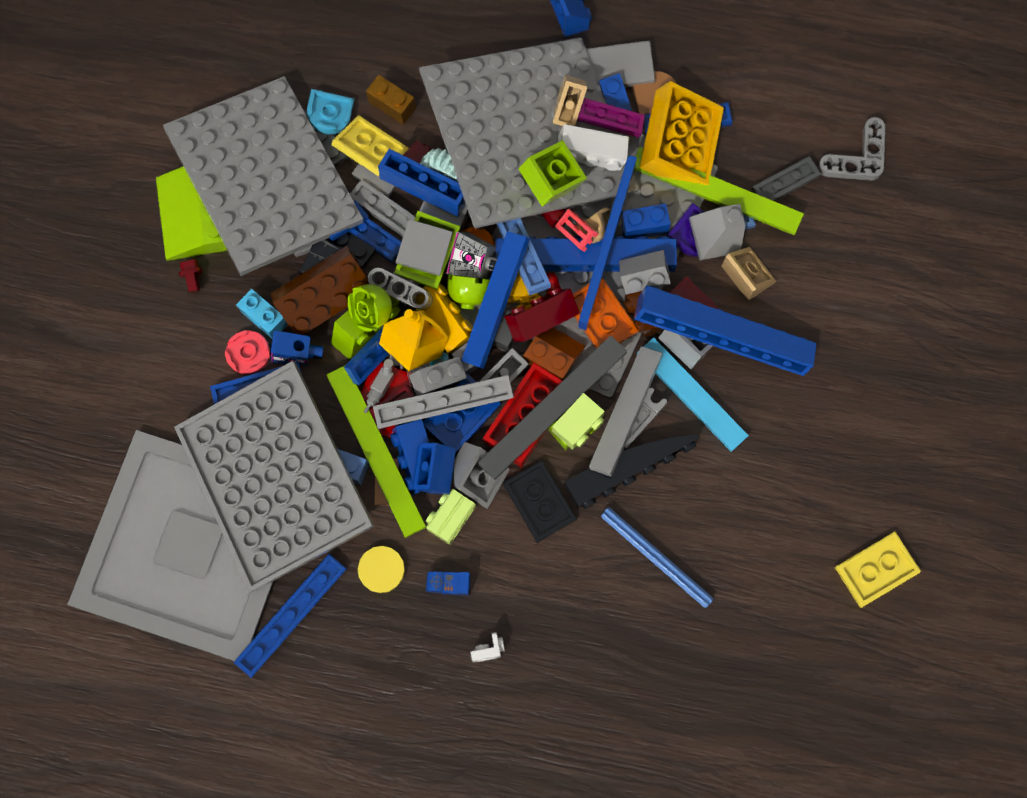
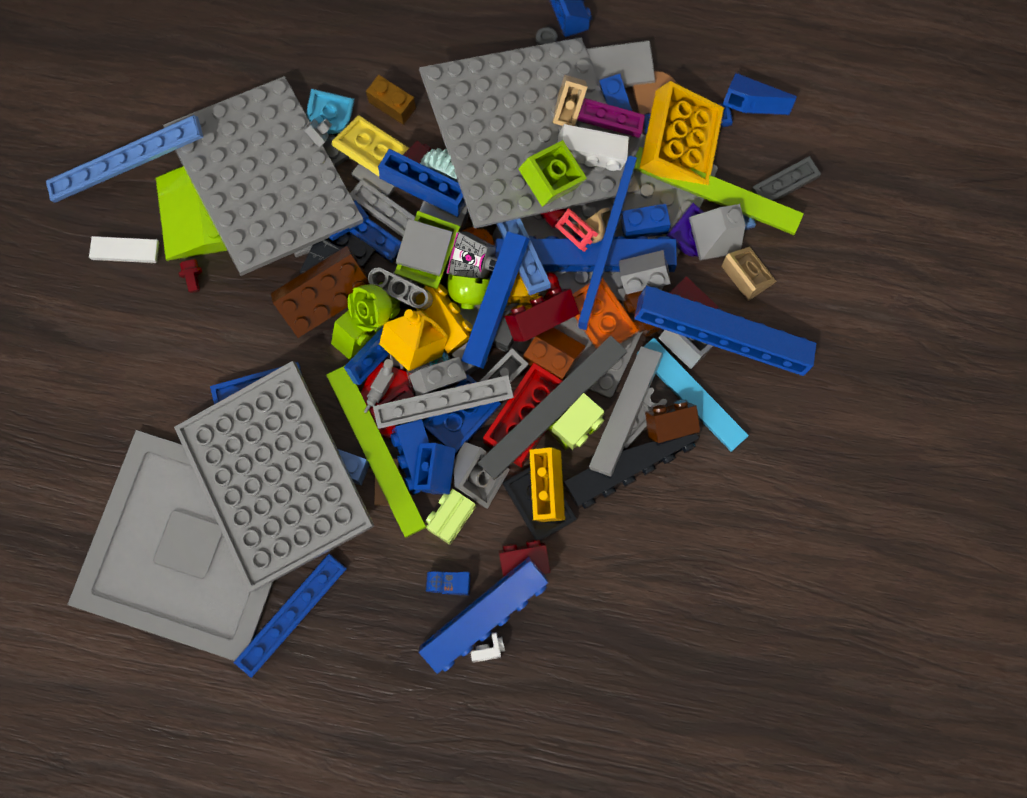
(124, 158): none -> medium blue tile
(124, 249): none -> white tile
(248, 352): coral tile -> none
(261, 313): medium azure brick -> none
(285, 346): blue torso -> none
(317, 131): none -> light grey tile
(381, 569): light yellow tile -> none
(483, 615): none -> blue brick
(512, 556): none -> dark red brick
(545, 36): none -> dark grey tile
(547, 484): none -> yellow brick
(657, 557): medium blue axle -> none
(672, 421): none -> reddish brown brick
(755, 97): none -> blue slope
(867, 158): light grey beam -> none
(877, 569): light yellow tile -> none

